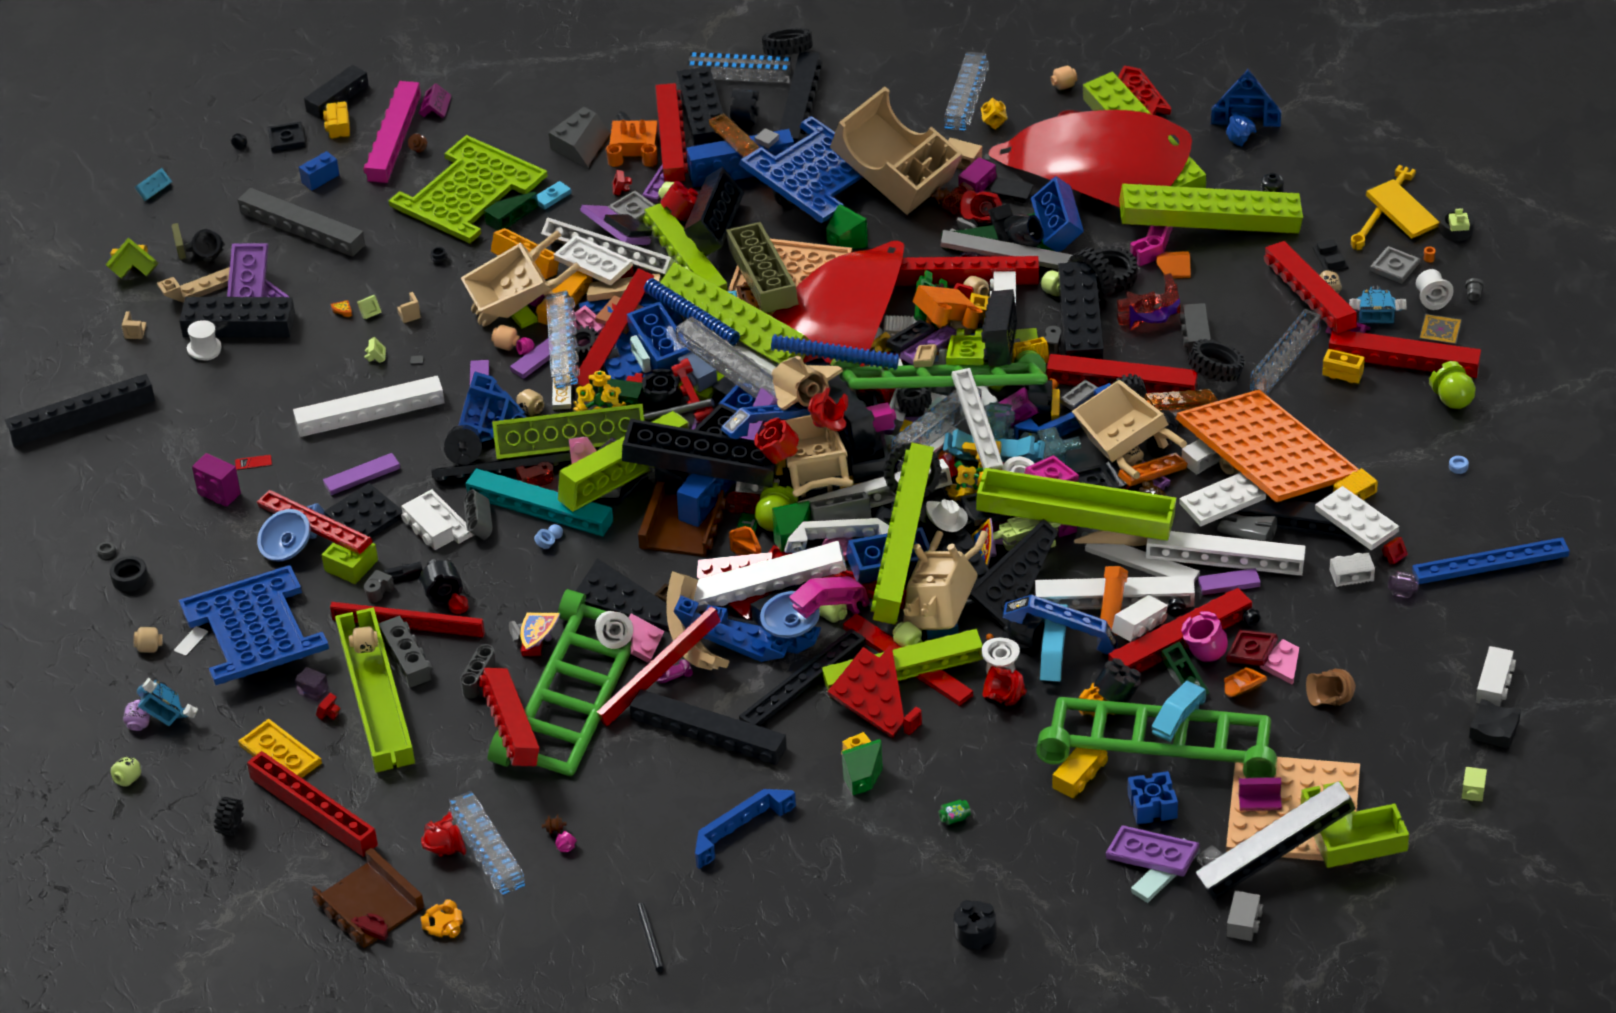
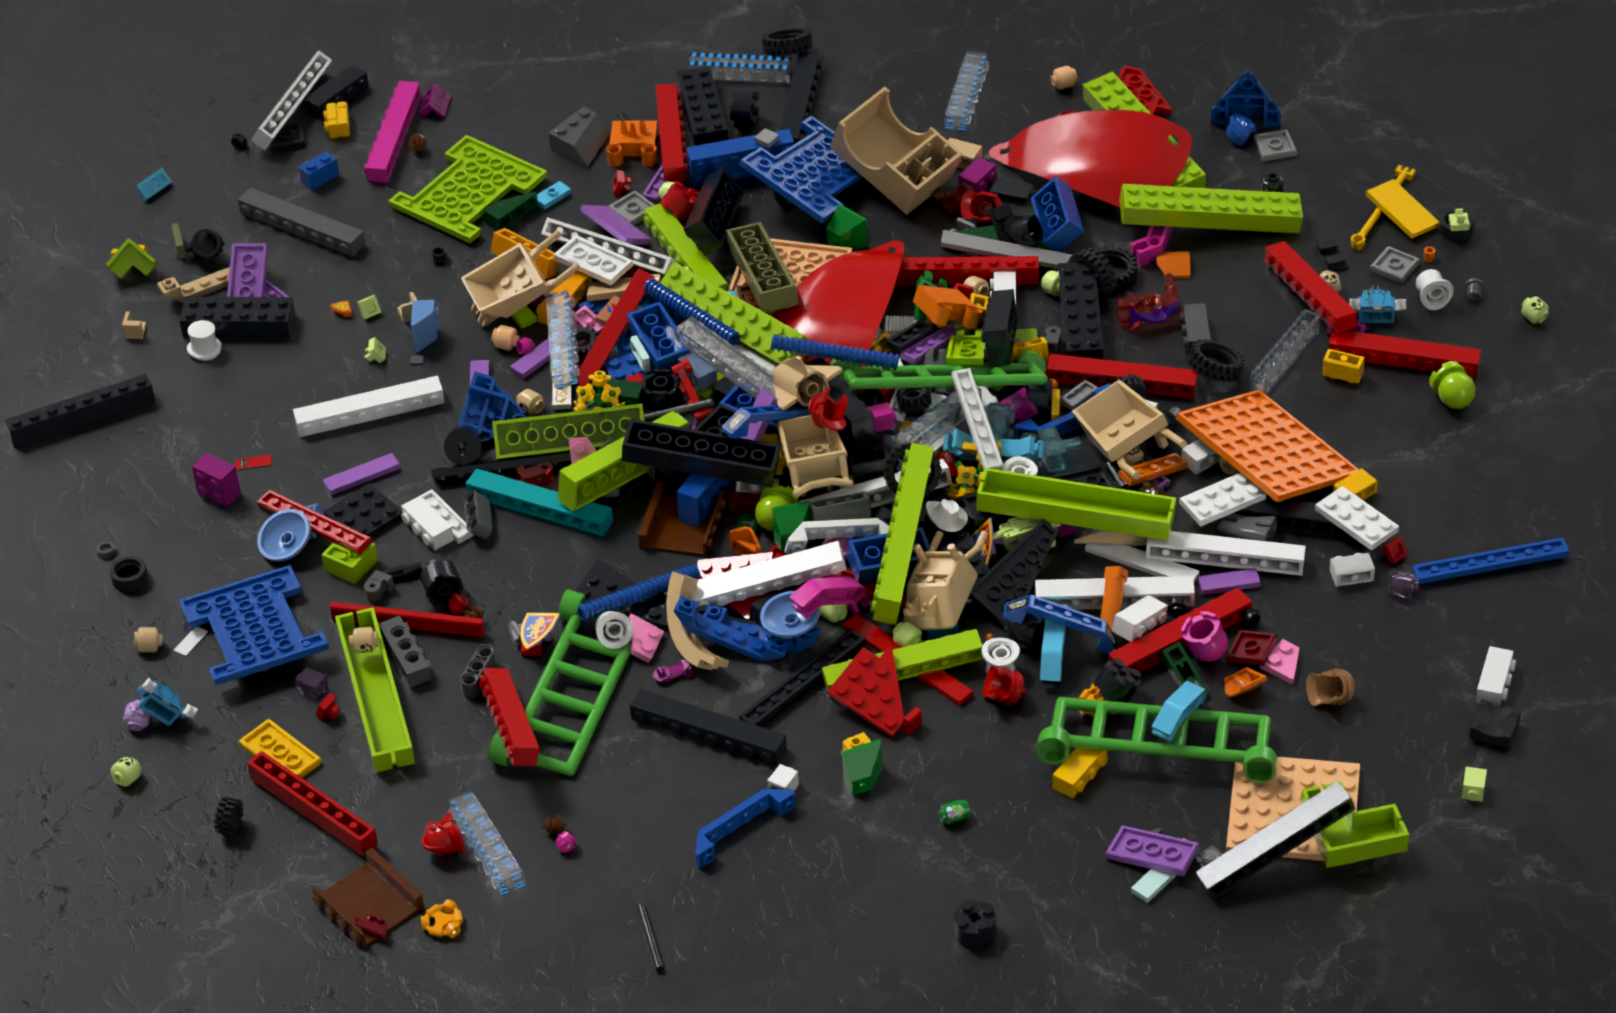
(291, 100): none -> white brick
(424, 323): none -> medium blue slope
(475, 613): none -> reddish brown wheel
(546, 538): light blue plate -> none
(628, 225): black tile -> none
(632, 594): none -> blue piece
(659, 665): red tile -> none
(733, 135): clear orange plate -> none
(777, 440): red brick -> none
(783, 779): none -> white brick
(925, 355): tan tile -> none
(994, 113): yellow brick -> none
(1052, 468): dark pink tile -> none
(1152, 798): blue brick -> none
(1180, 399): clear orange plate -> none
(1243, 916): light grey brick -> none
(1259, 794): magenta panel -> none
(1274, 145): none -> light grey tile
(1440, 329): tile -> none
(1458, 464): light blue tile -> none
(1534, 310): none -> yellowish green head

